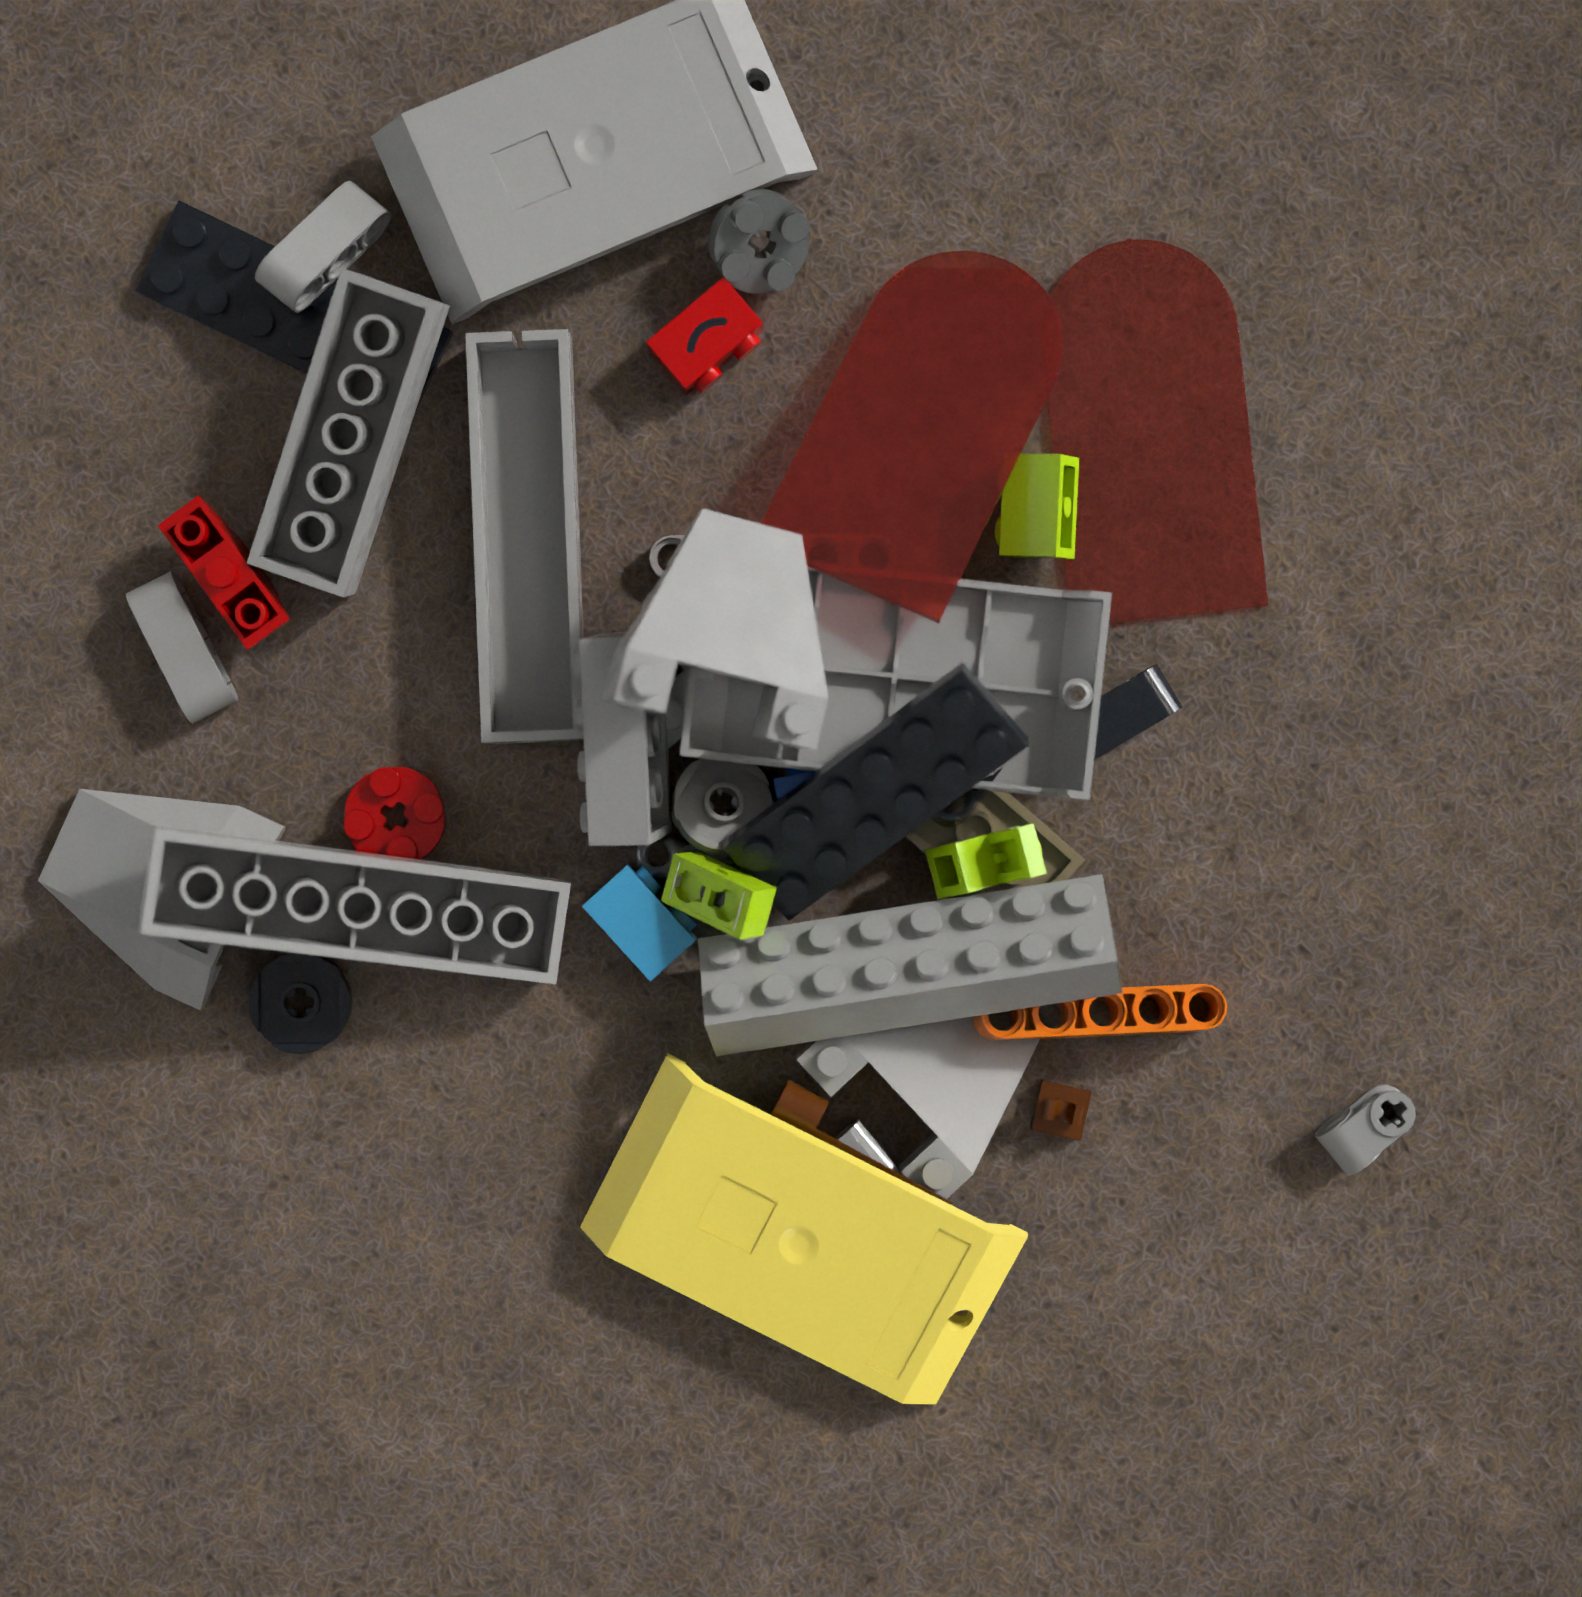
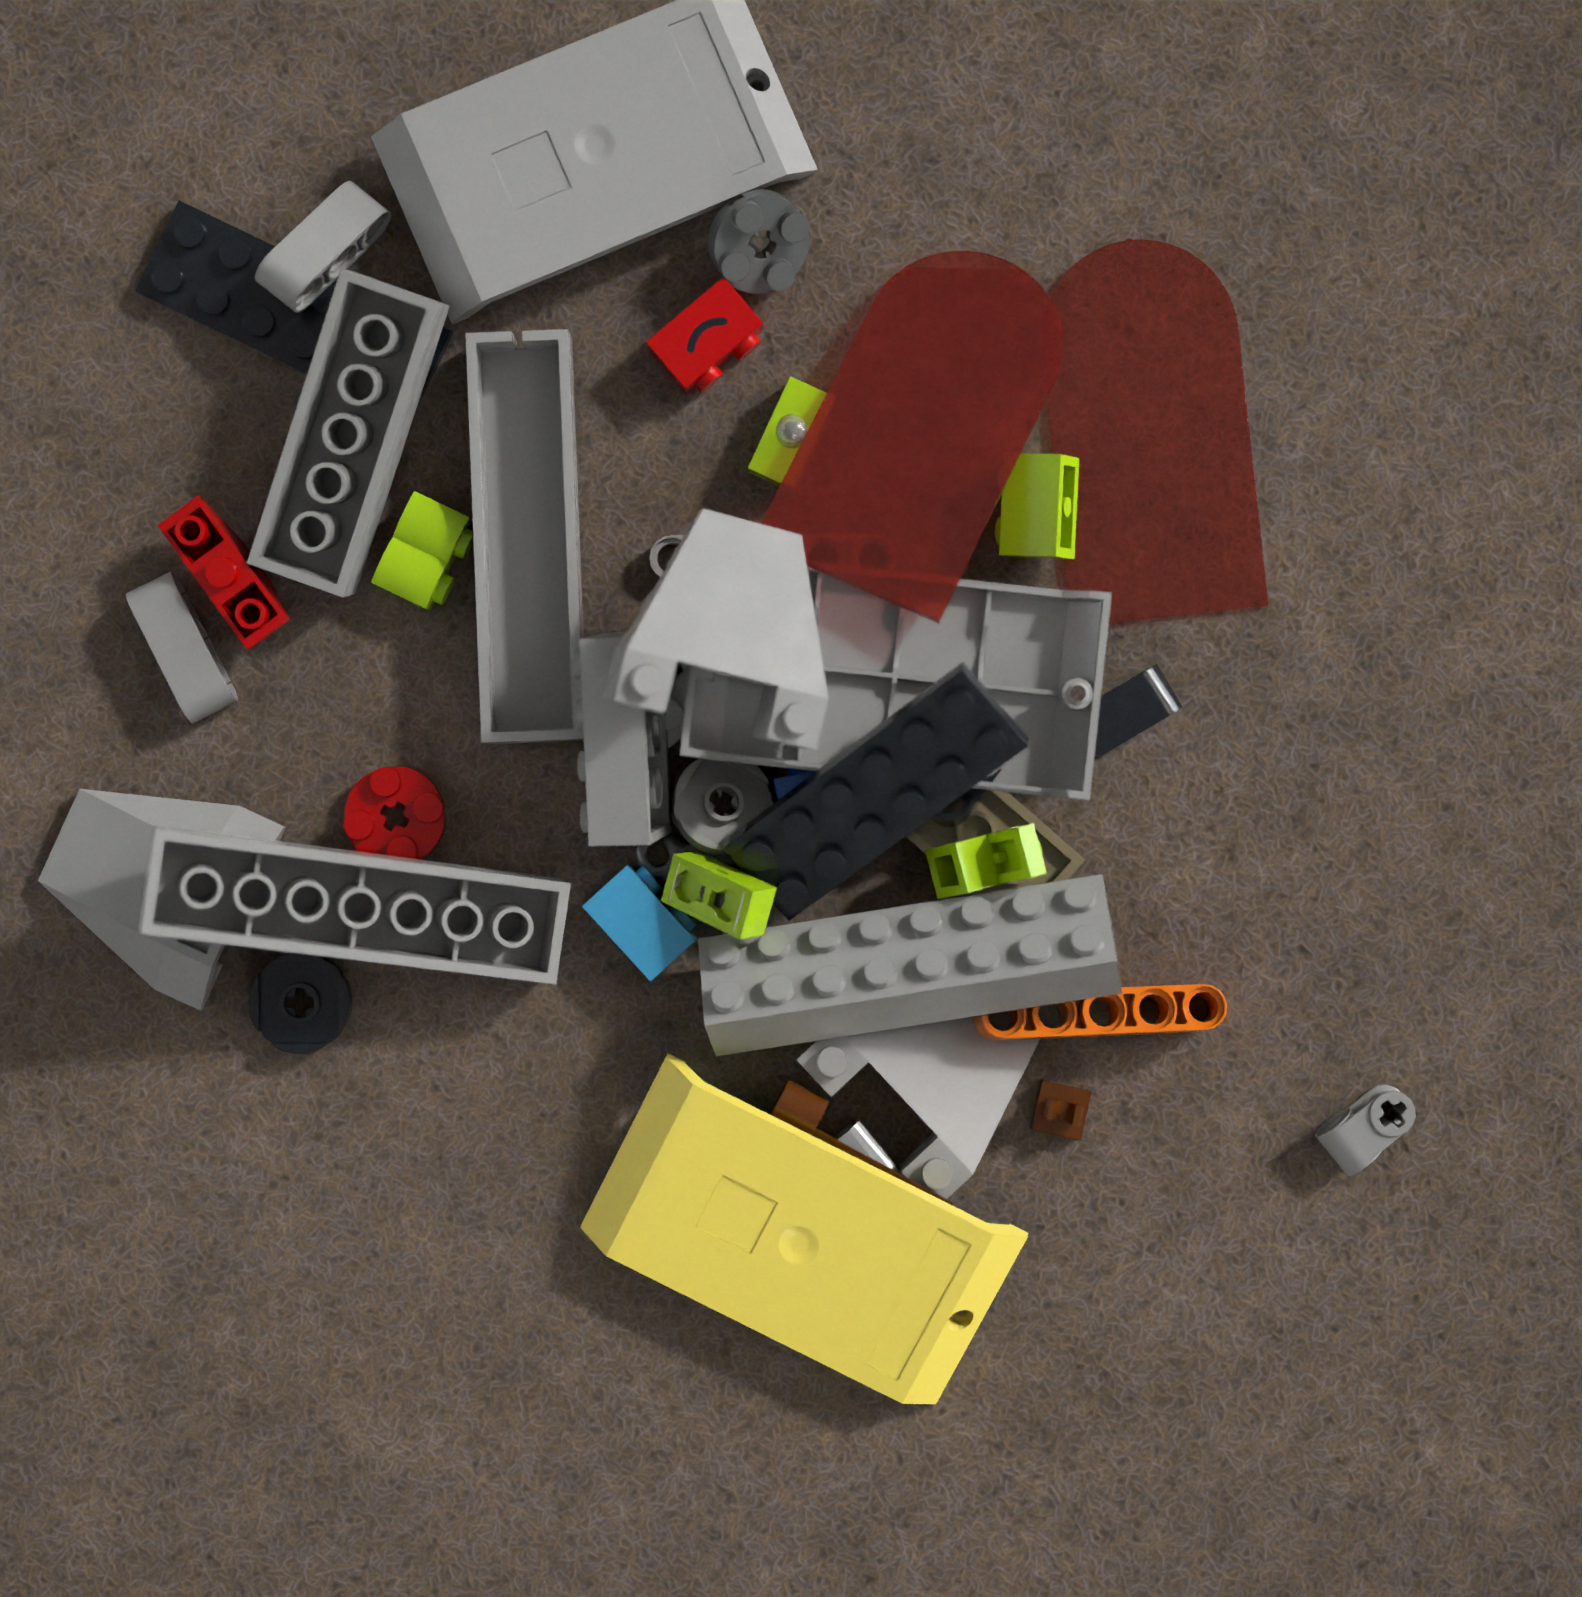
(424, 552): none -> lime brick
(786, 431): none -> lime piece

